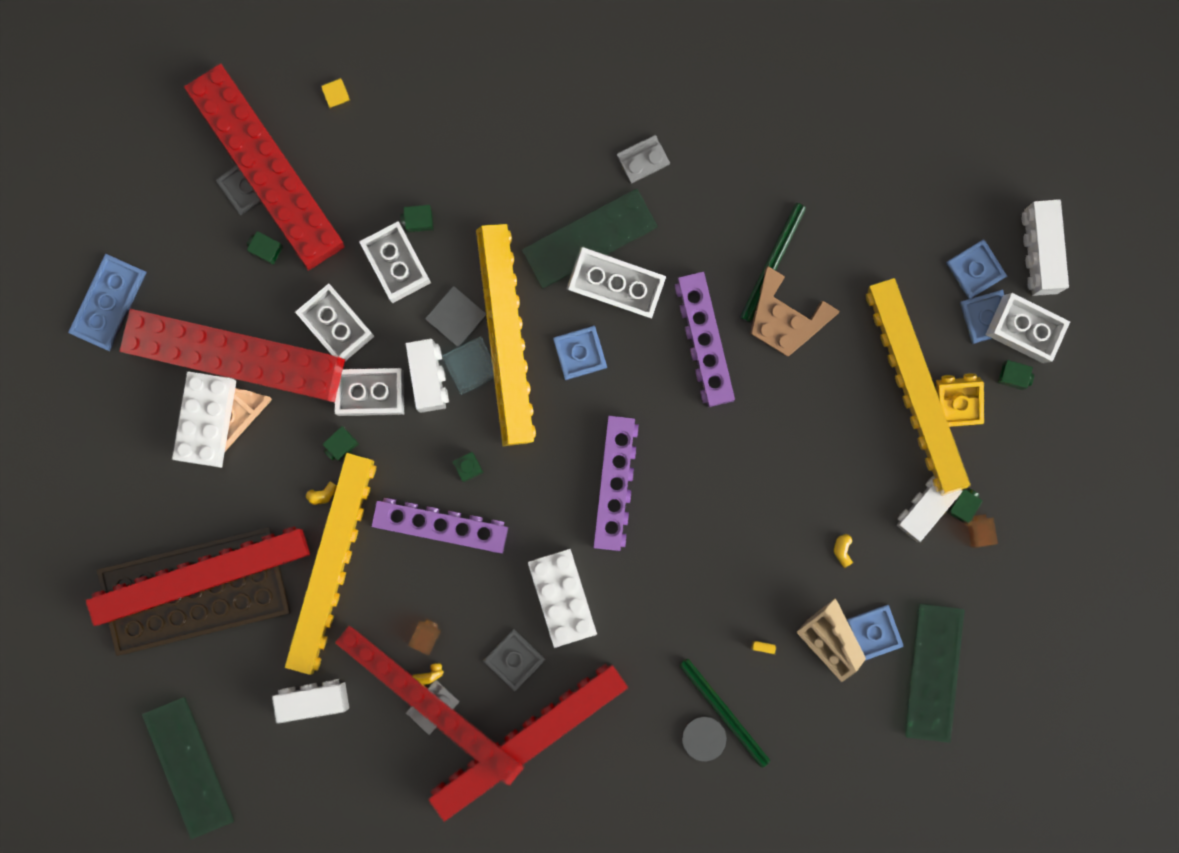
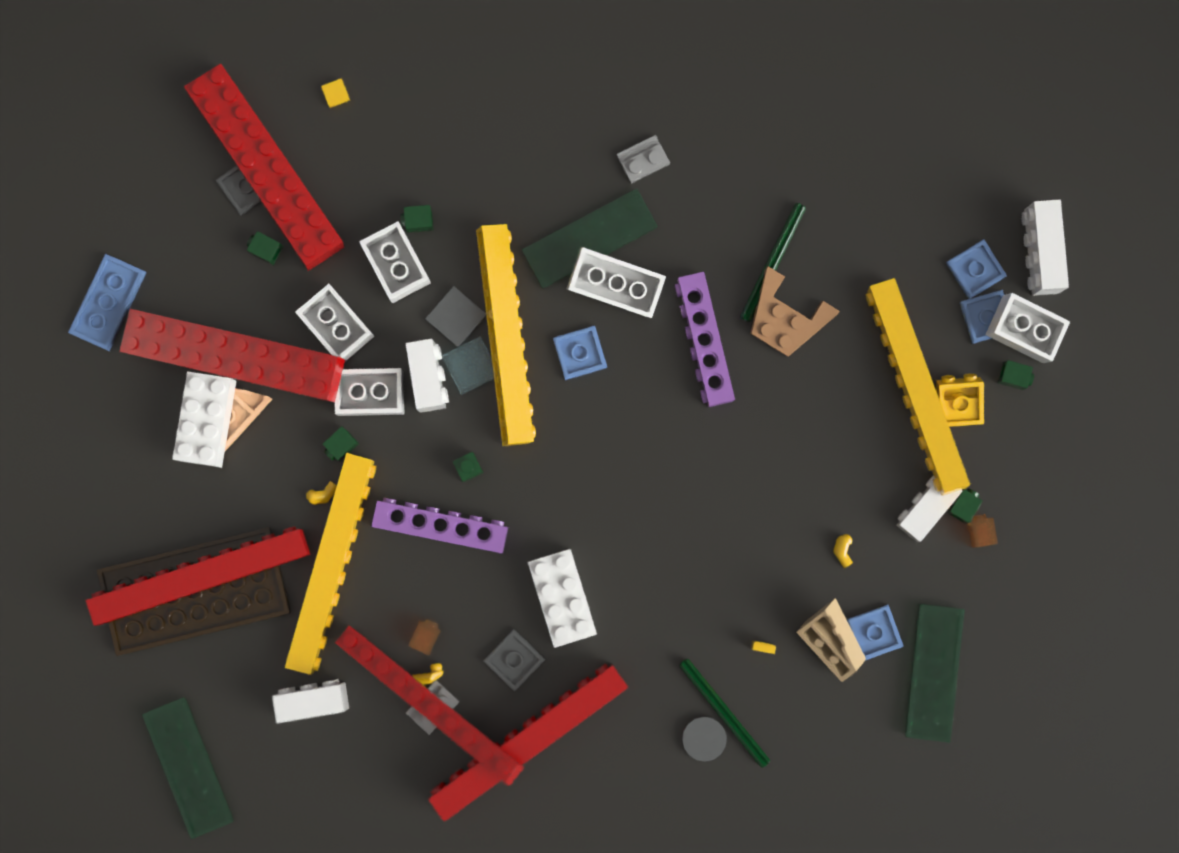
(615, 426): medium lavender brick -> none

